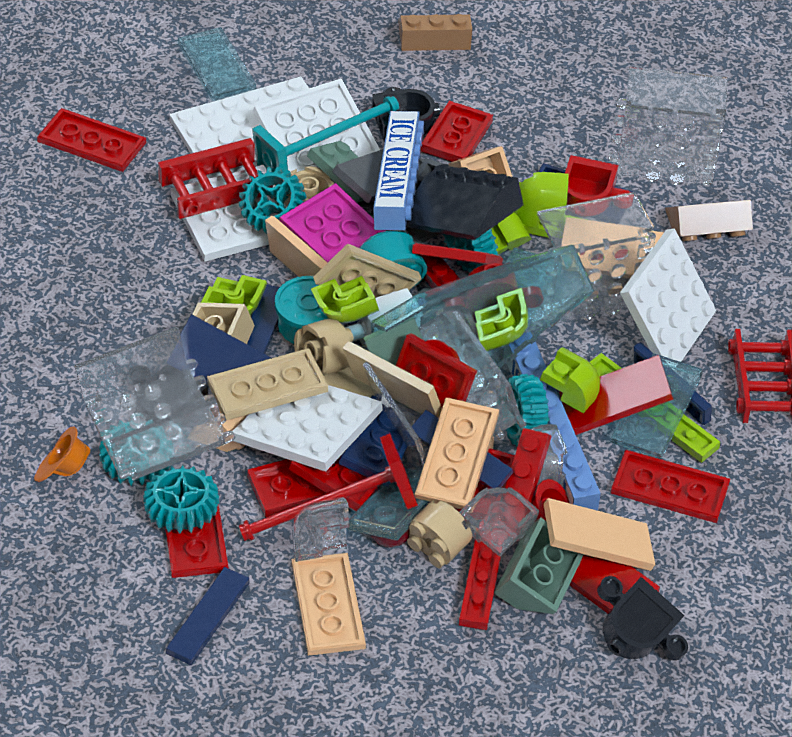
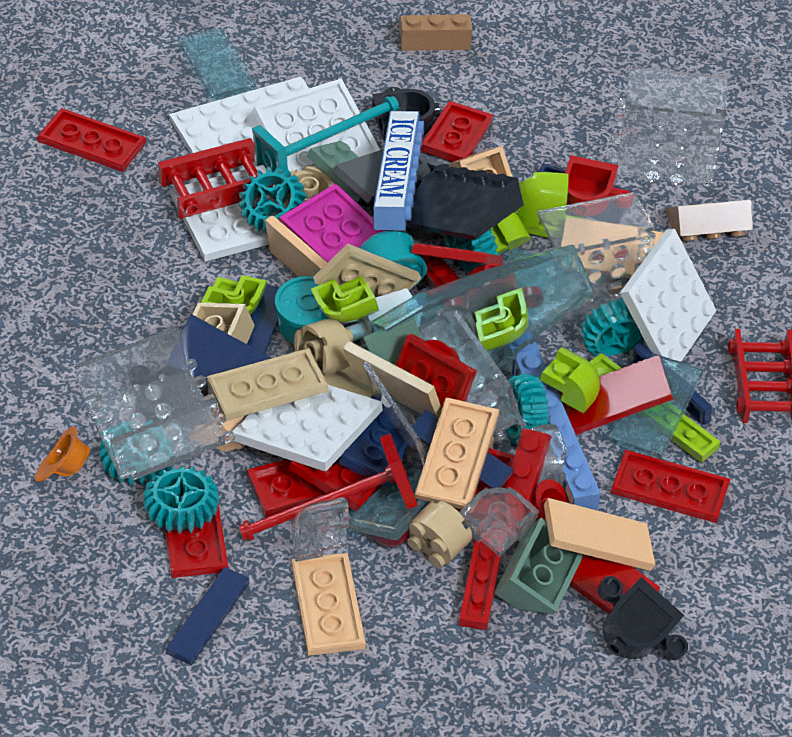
(610, 330): none -> teal gear

